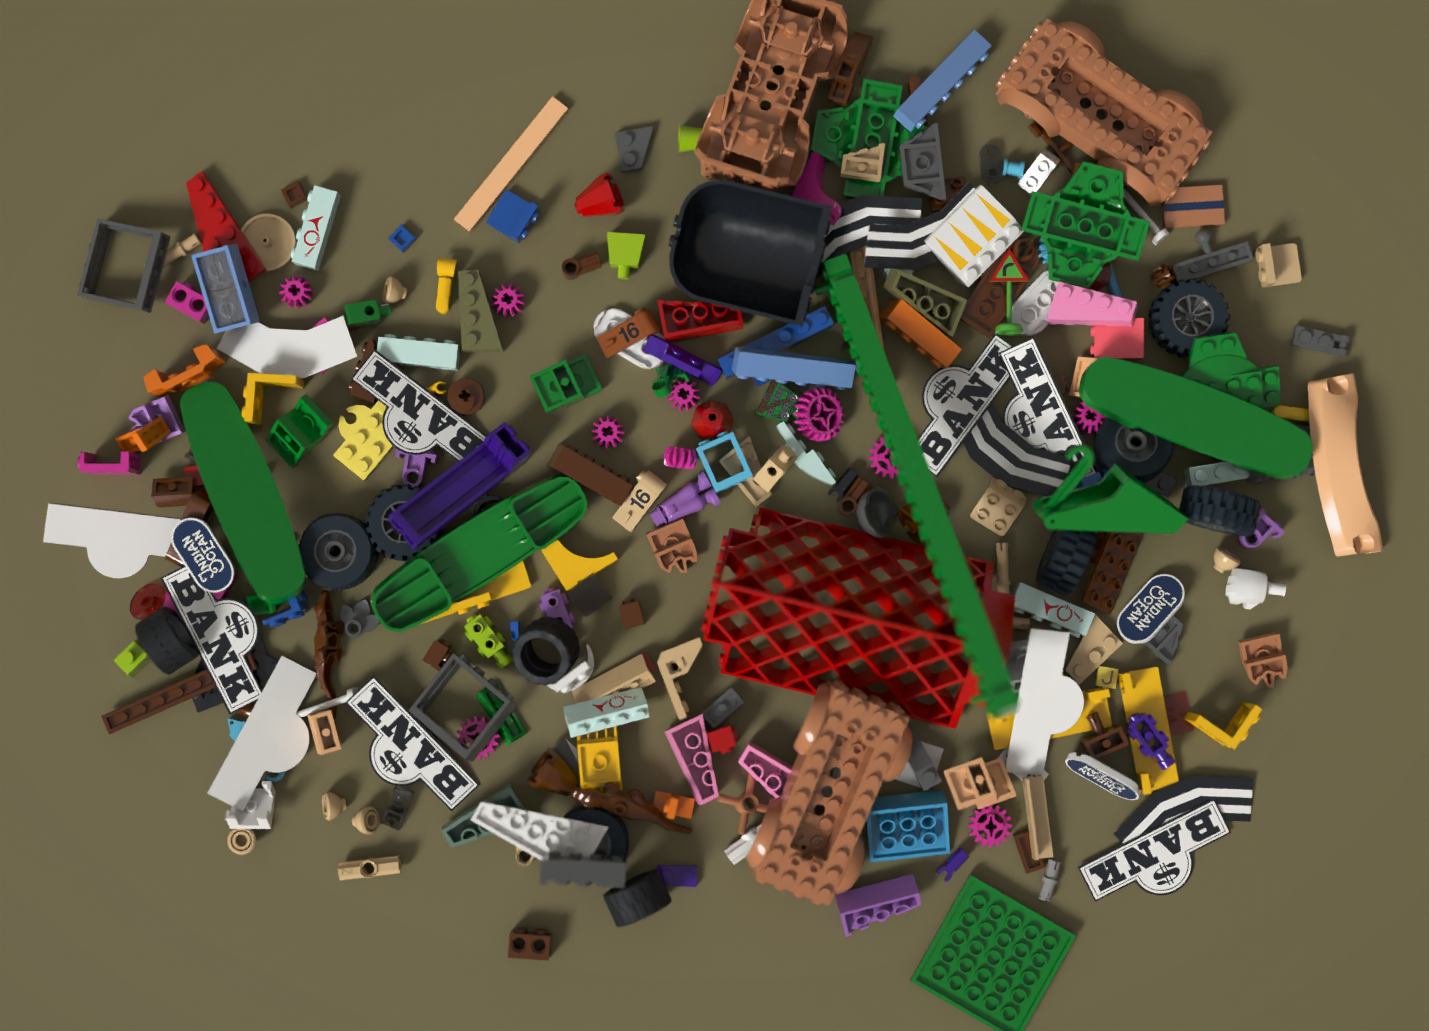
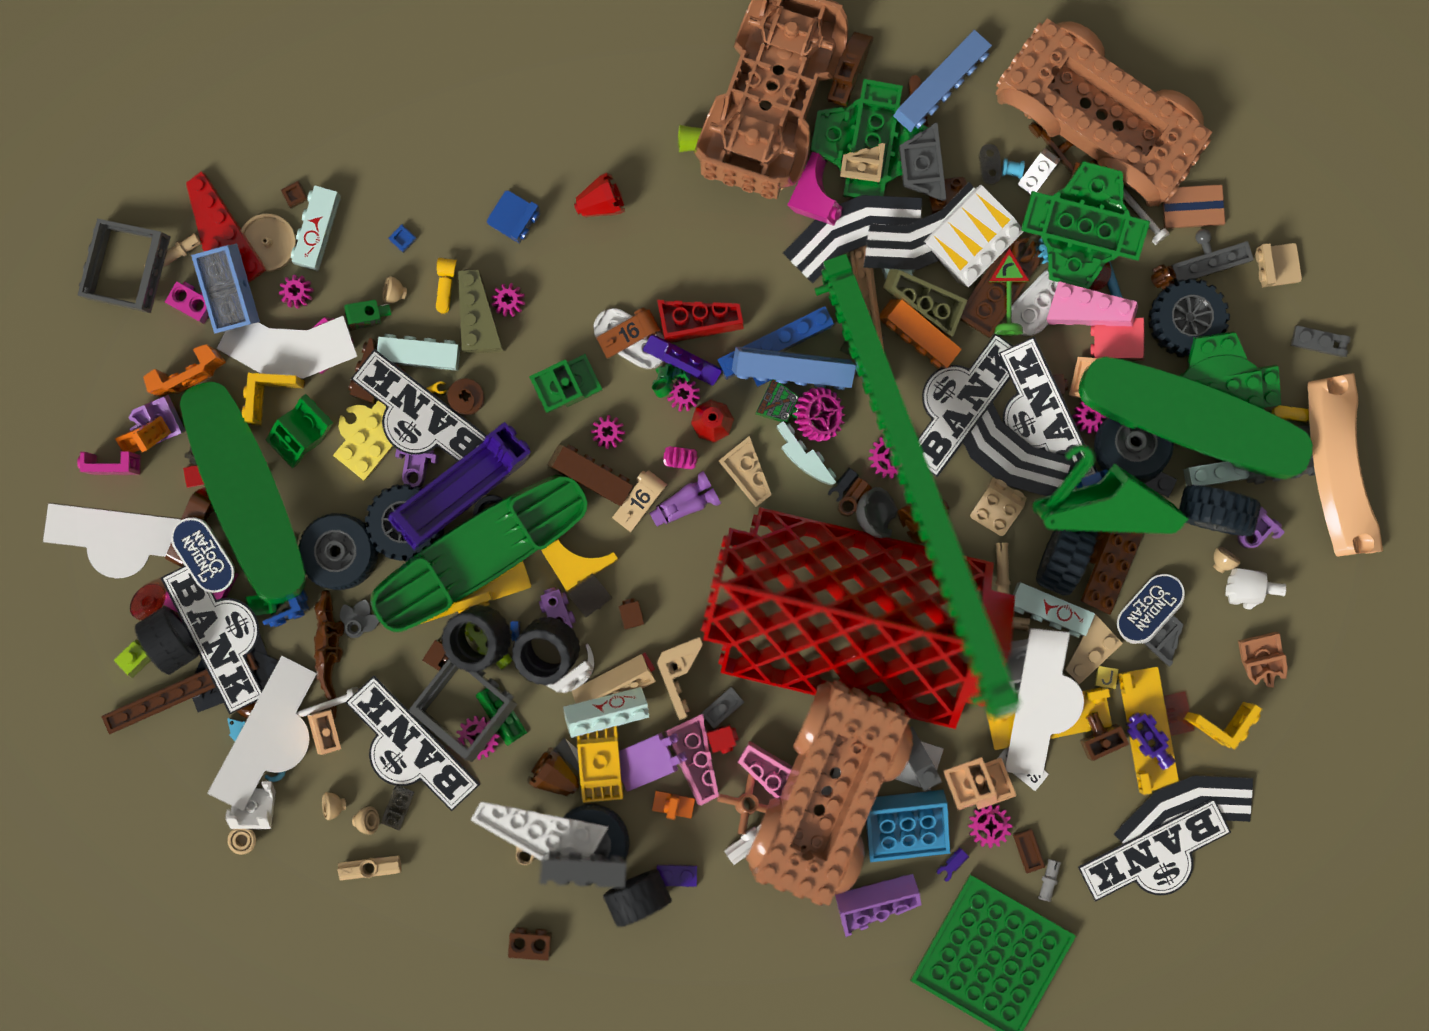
(172, 491): reddish brown panel -> none
(459, 650): none -> black tyre
(463, 829): sand green wedge -> none
(511, 164): light nougat tile -> none
(583, 264): reddish brown piece -> none
(625, 252): lime torso -> none
(625, 804): reddish brown animal -> none
(633, 147): dark grey wing -> none
(648, 761): none -> medium lavender tile
(672, 545): nougat plate -> none
(731, 481): medium azure window -> none
(749, 249): black cylinder -> none
(781, 461): tan torso -> none
(1037, 817): tan panel -> none
(1103, 776): tile -> none

